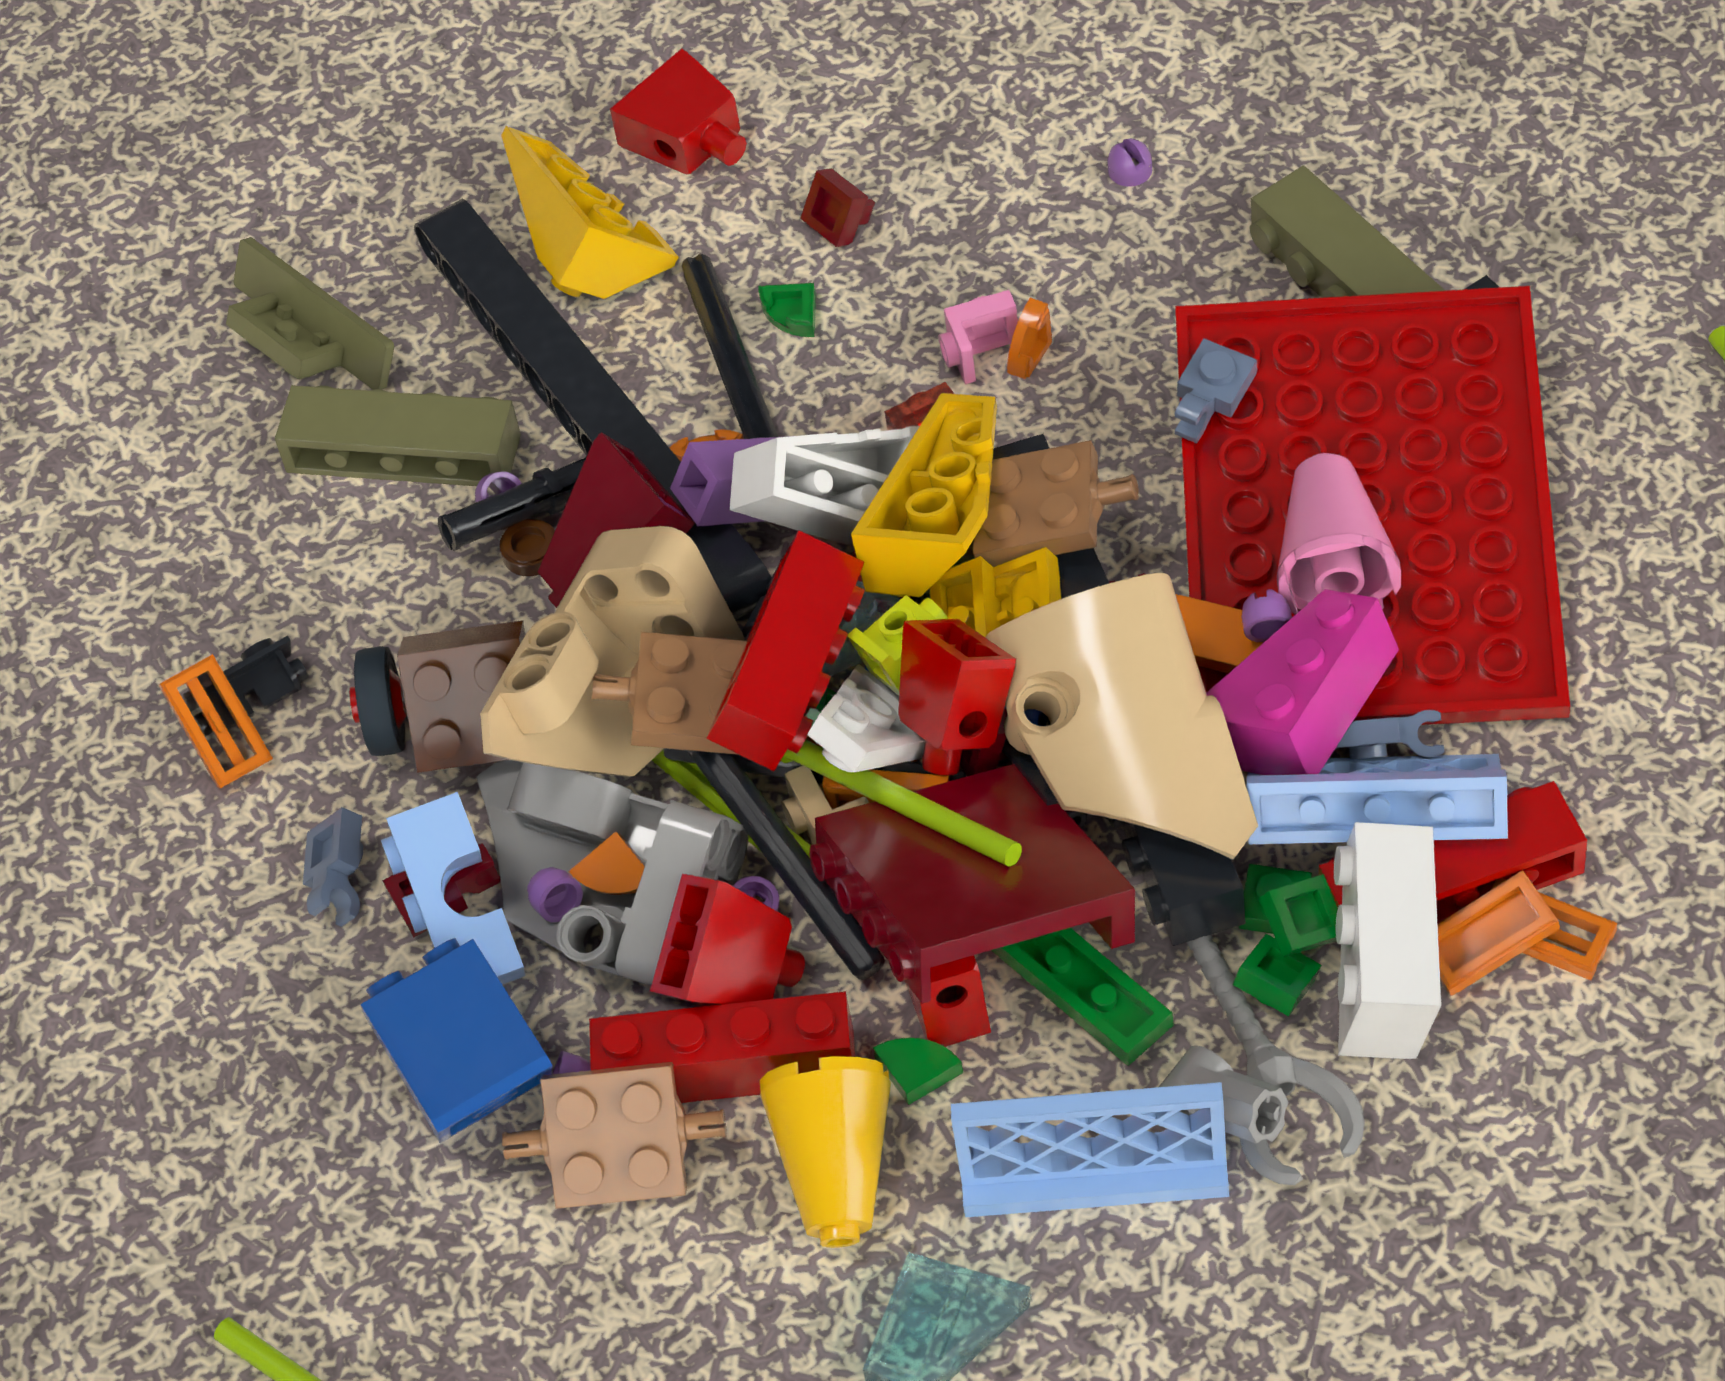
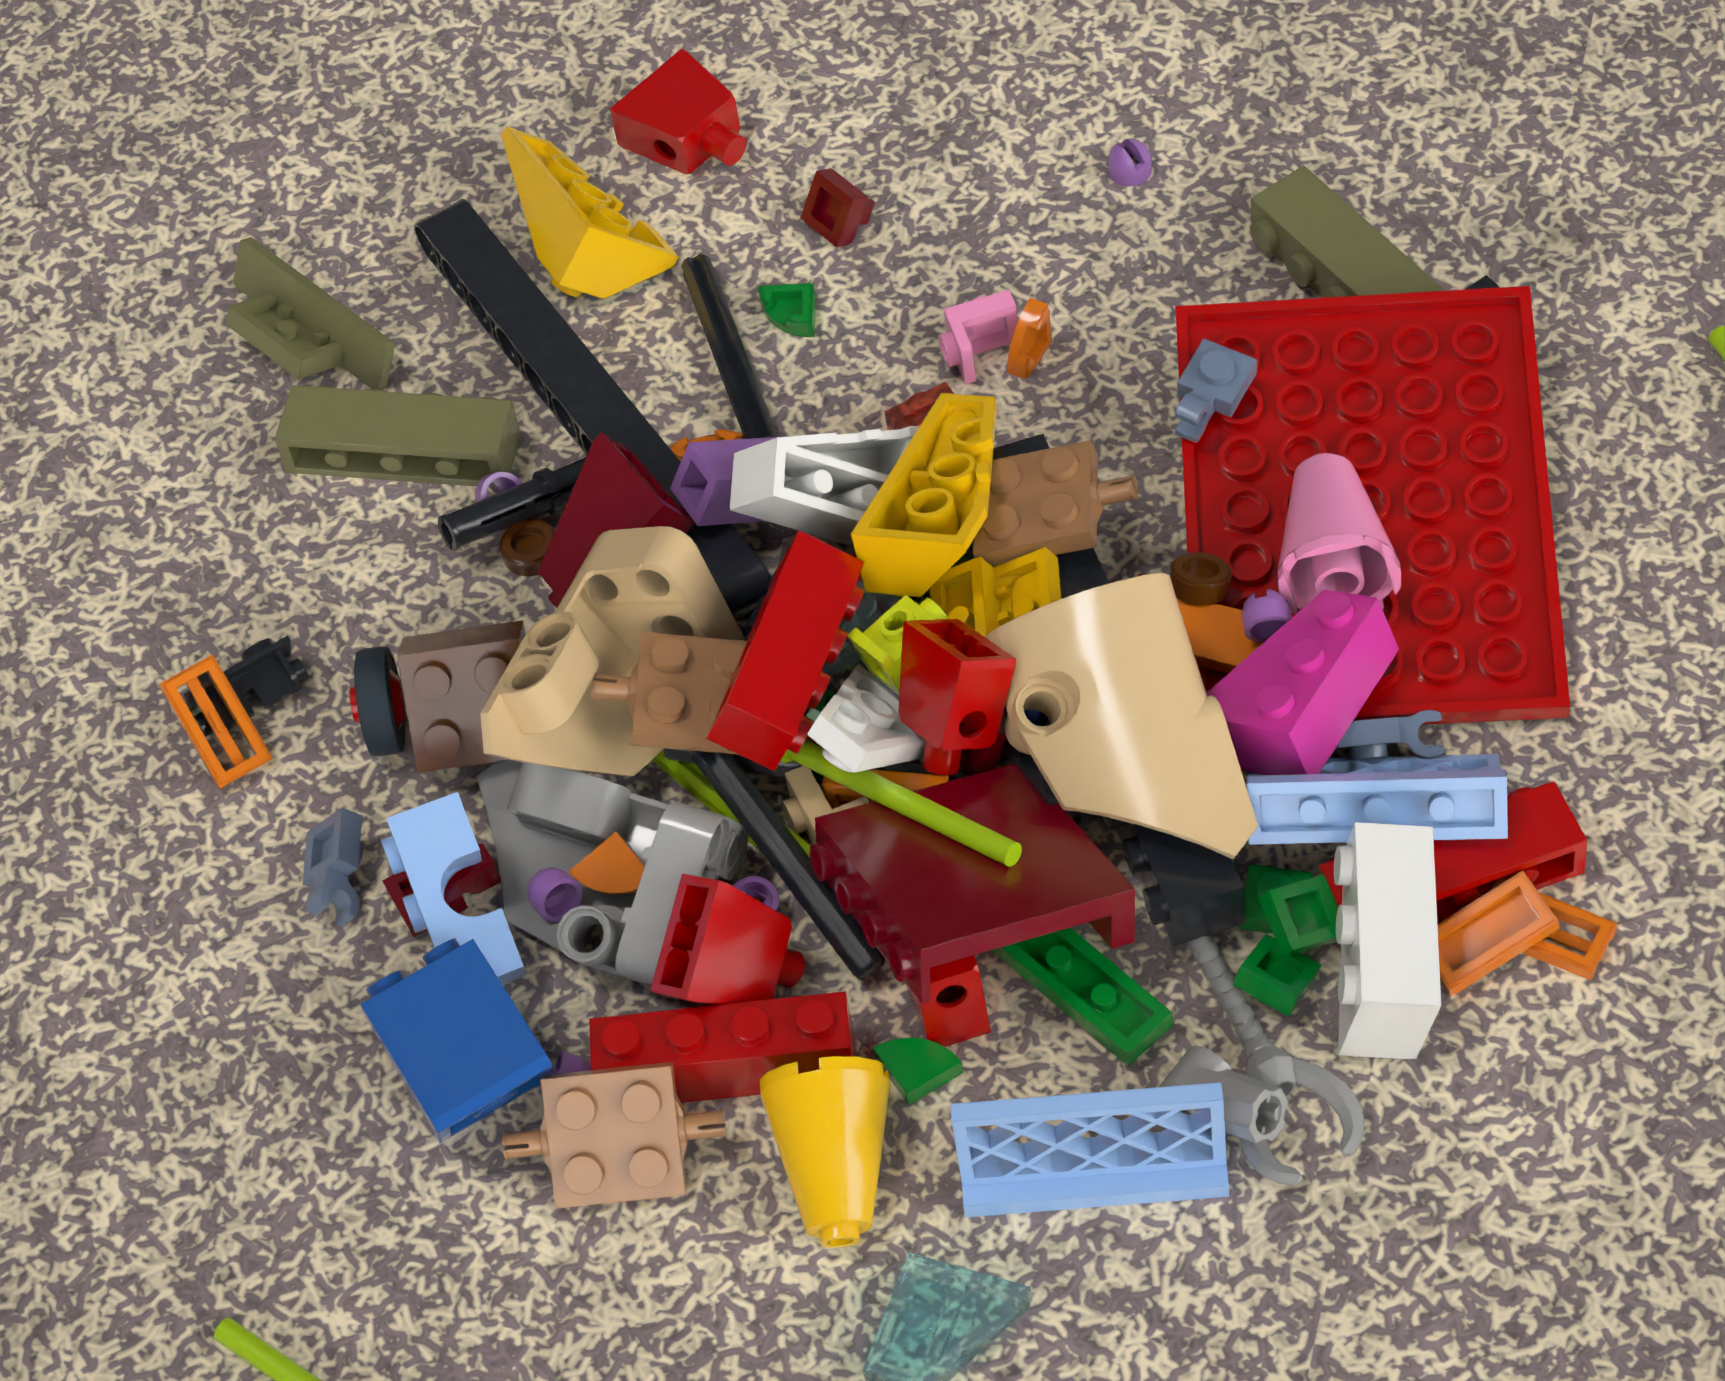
(1200, 578): none -> reddish brown tile

